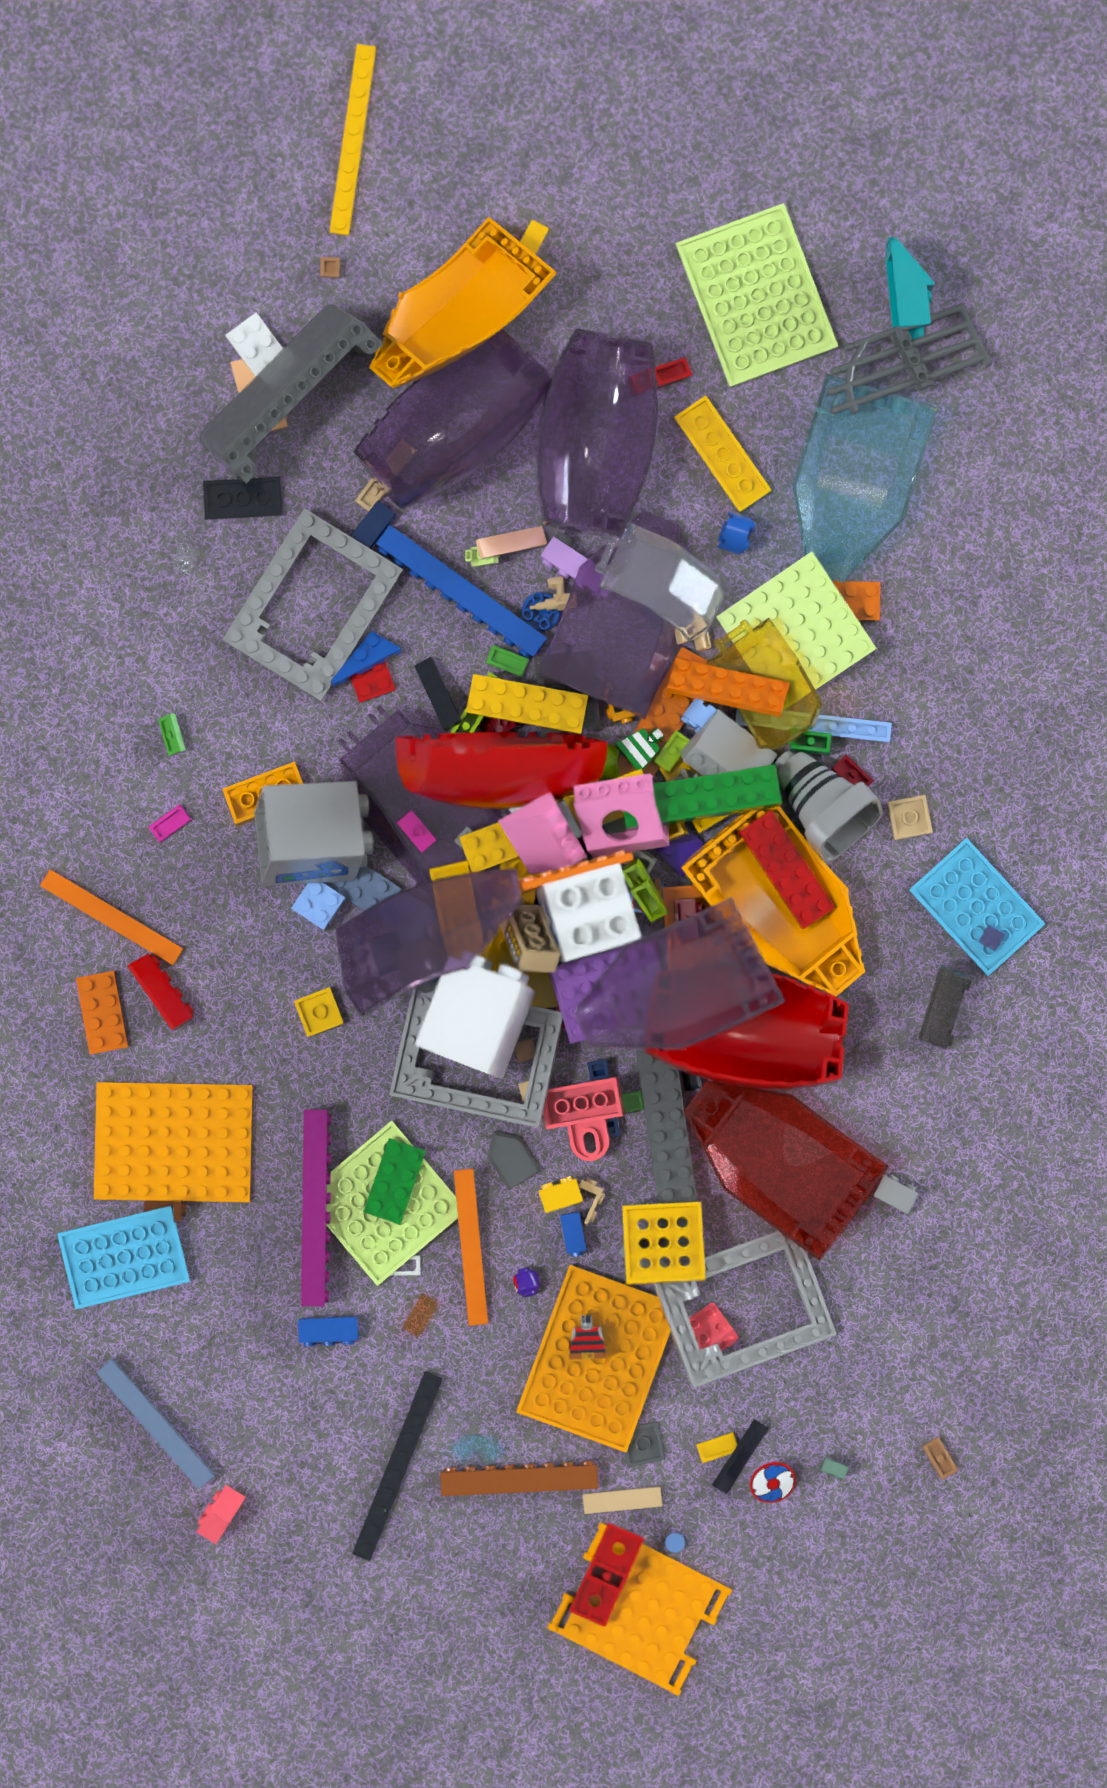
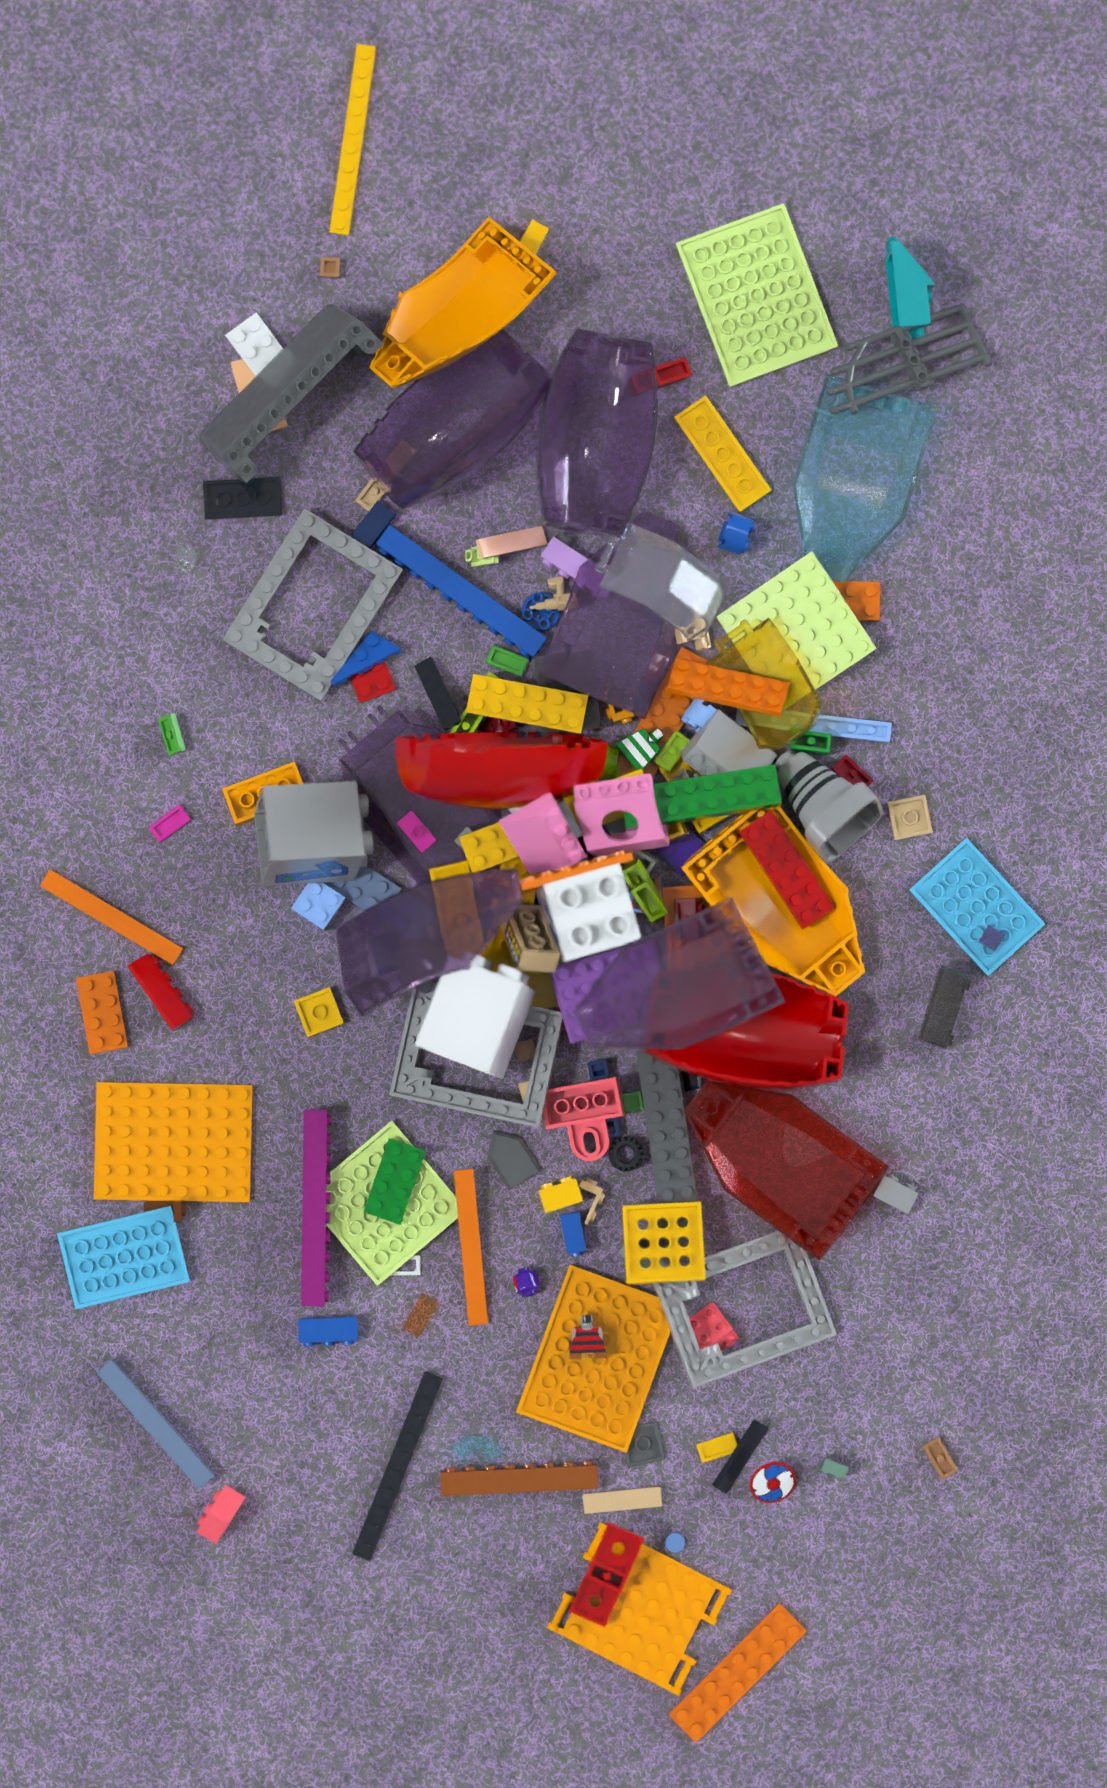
(634, 1162): none -> black tyre
(737, 1672): none -> orange plate

